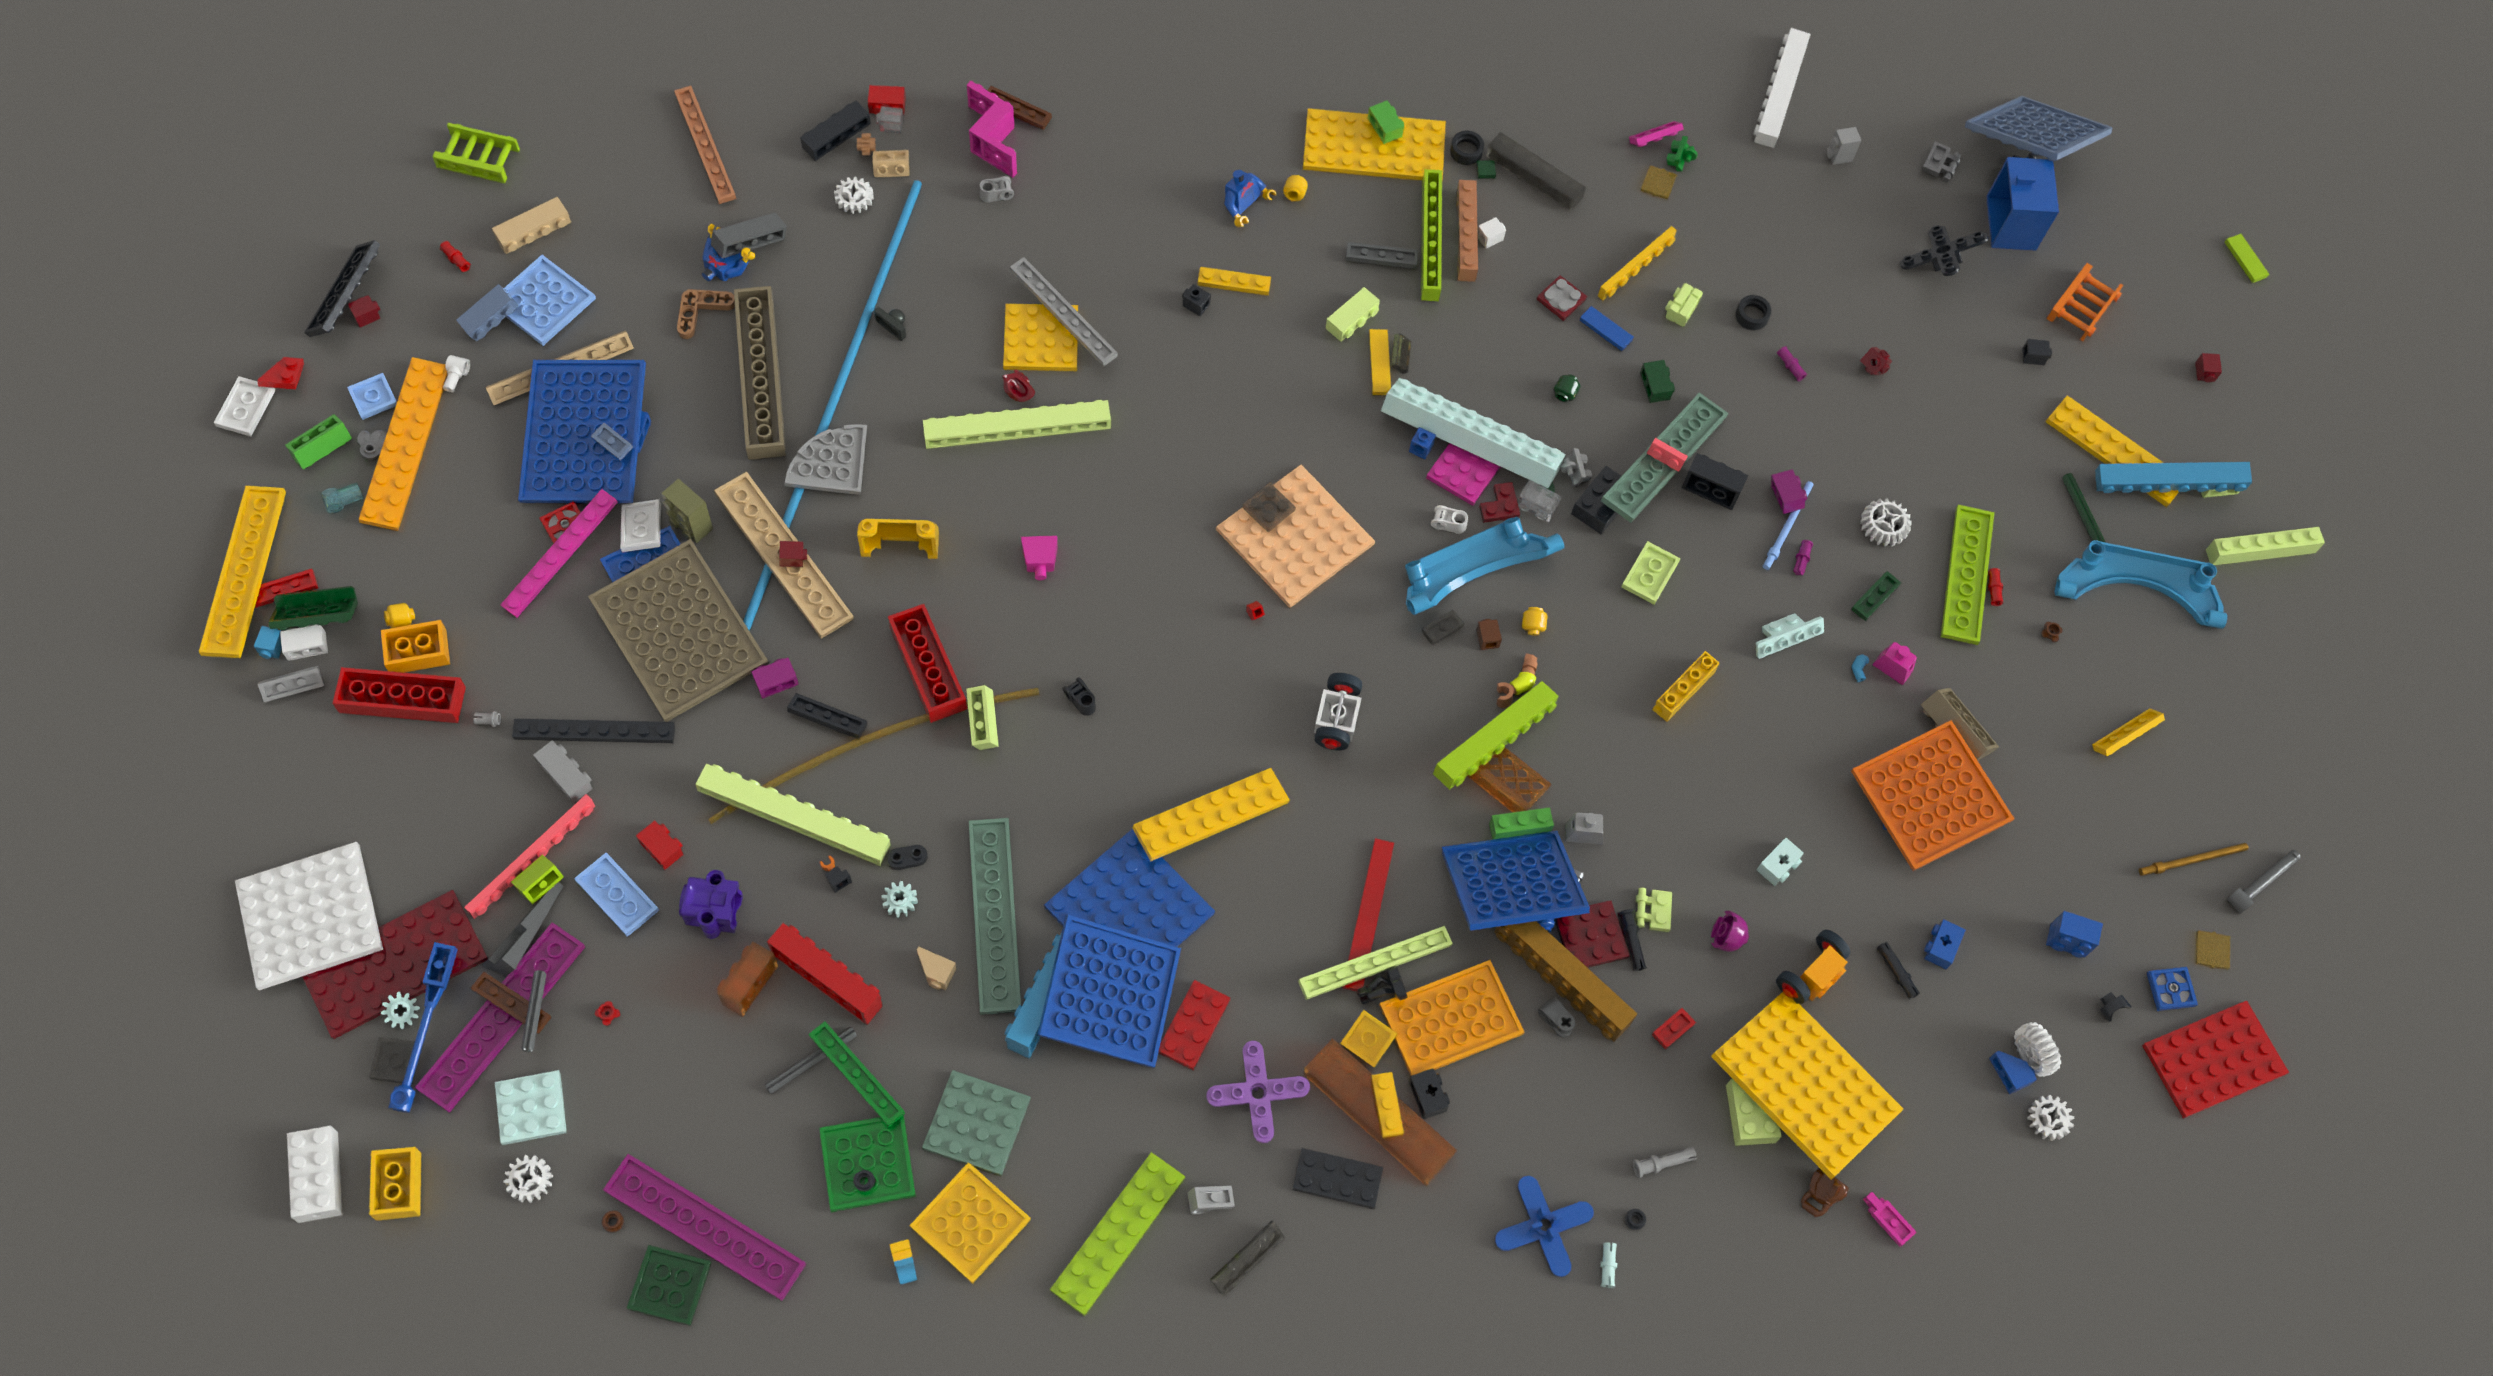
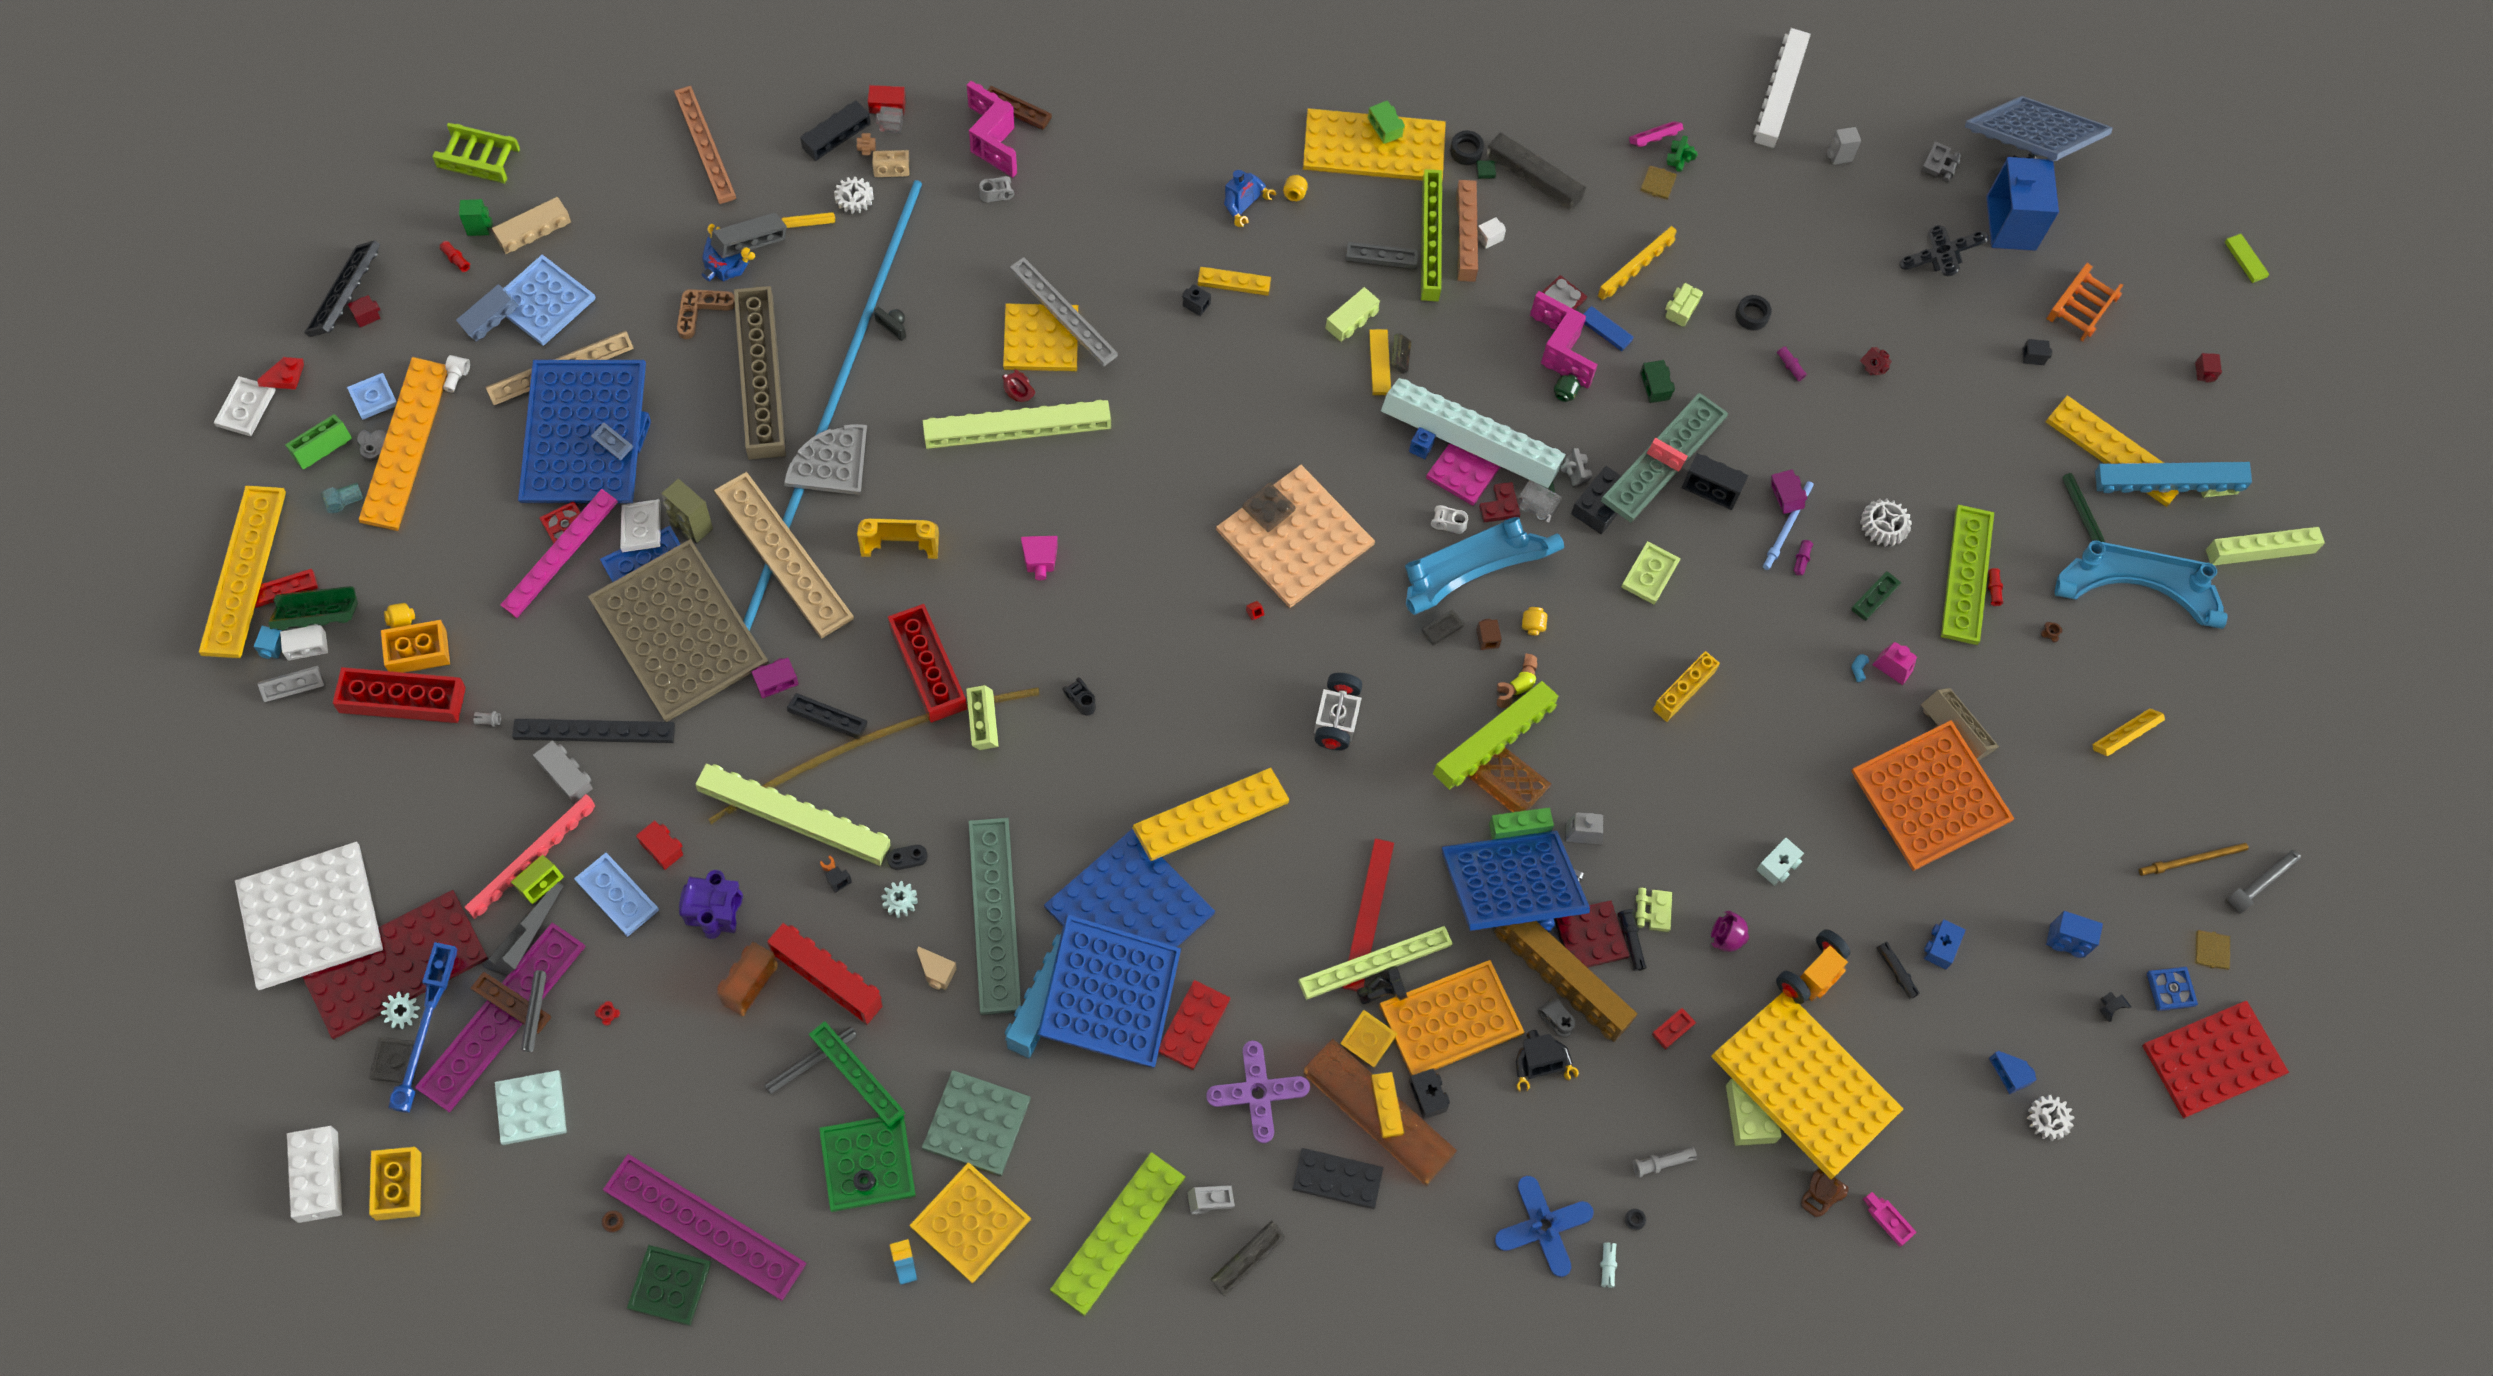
(475, 217): none -> green brick
(525, 1187): white gear -> none
(792, 554): dark red brick -> none
(807, 220): none -> yellow axle
(1542, 1057): none -> black torso
(1567, 327): none -> dark pink bracket
(1787, 633): light aqua bracket -> none
(2037, 1049): white gear -> none

